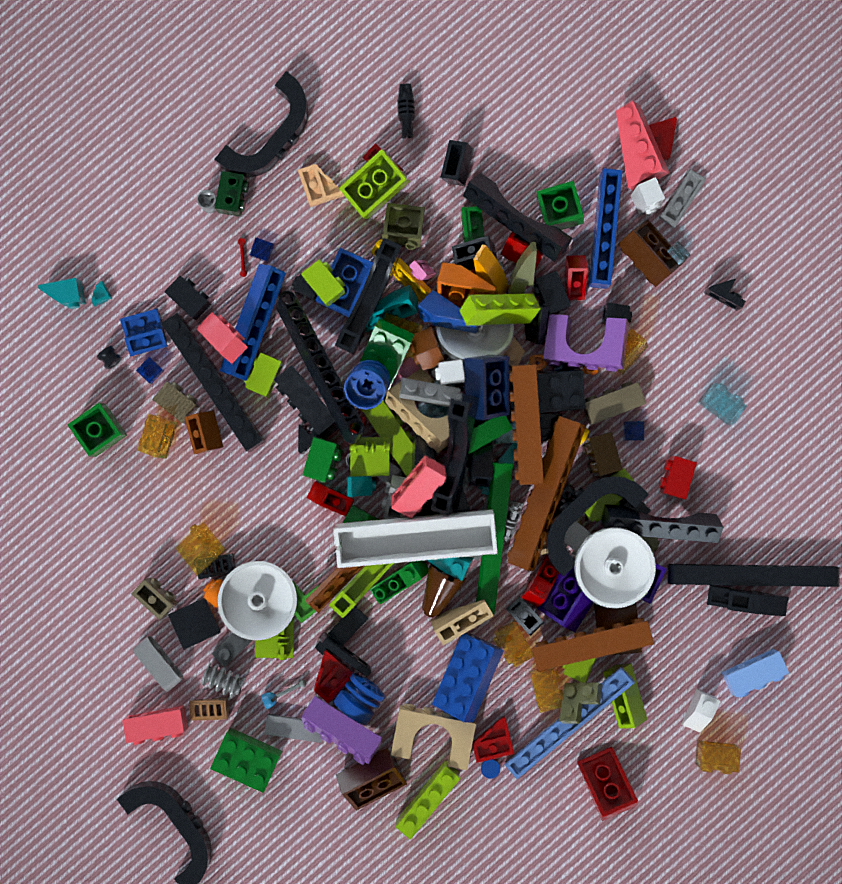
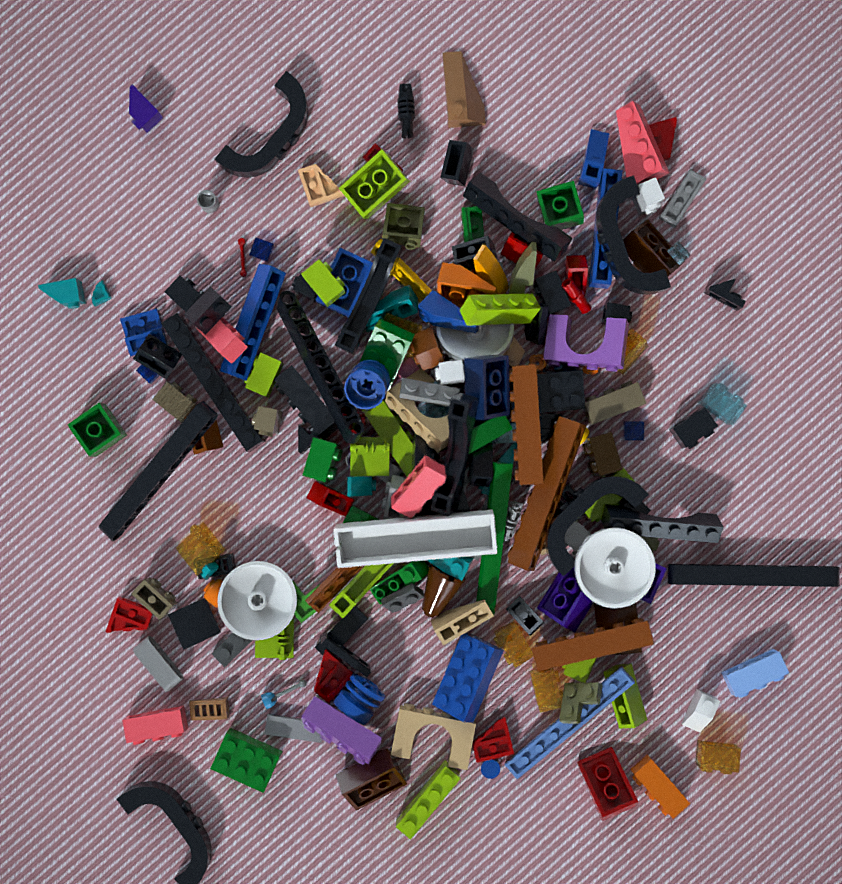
(109, 357): black wheel -> none
(129, 616): none -> red wing
(144, 114): none -> dark purple slope
(157, 356): none -> black brick
(157, 436): clear yellow brick -> none
(158, 470): none -> black beam
(207, 310): none -> black brick
(208, 570): none -> teal tile
(222, 680): light grey piece -> none
(231, 194): dark green brick -> none
(267, 421): none -> dark tan brick
(402, 598): none -> dark grey plate
(422, 270): bright pink plate -> none
(462, 97): none -> medium nougat wedge
(540, 583): red slope -> none
(576, 296): none -> red pin
(594, 159): none -> blue slope
(613, 245): none -> black arch
(659, 787): none -> orange brick
(677, 477): red brick -> none
(693, 428): none -> black brick
(747, 601): black slope -> none

